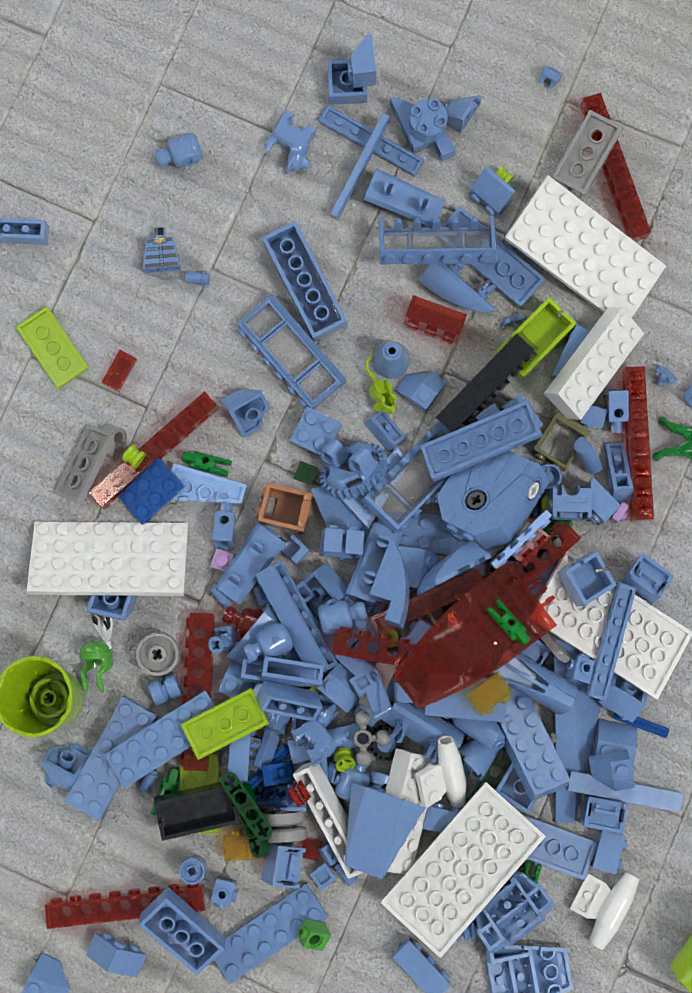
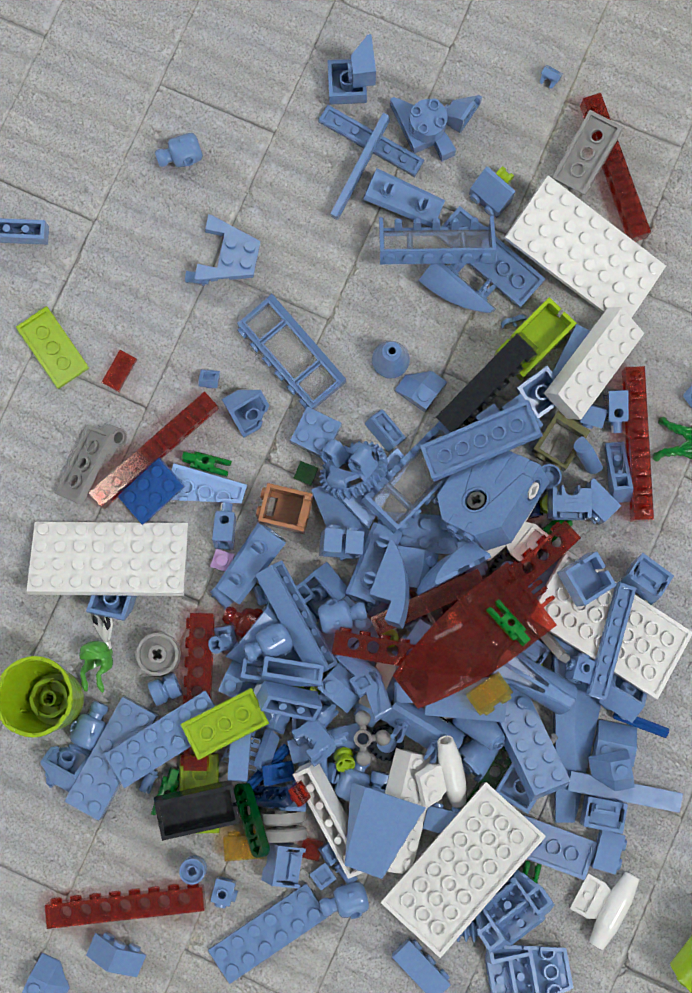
(89, 727): none -> medium blue piece
(133, 456): lime wheel -> none
(160, 253): medium blue torso -> none
(182, 931): medium blue brick -> none
(209, 378): none -> medium blue plate
(236, 257): none -> medium blue wing
(248, 804): dark green beam -> none
(293, 139): medium blue animal -> none
(295, 549): medium blue panel -> none
(304, 281): medium blue brick -> none
(313, 934): bright green brick -> none
(348, 900): none -> medium blue piece
(381, 392): lime animal -> none
(434, 319): clear red piece -> none
(526, 535): light blue wing -> none
(534, 389): none -> medium blue slope
(620, 514): lavender plate -> none
(664, 375): medium blue plant -> none

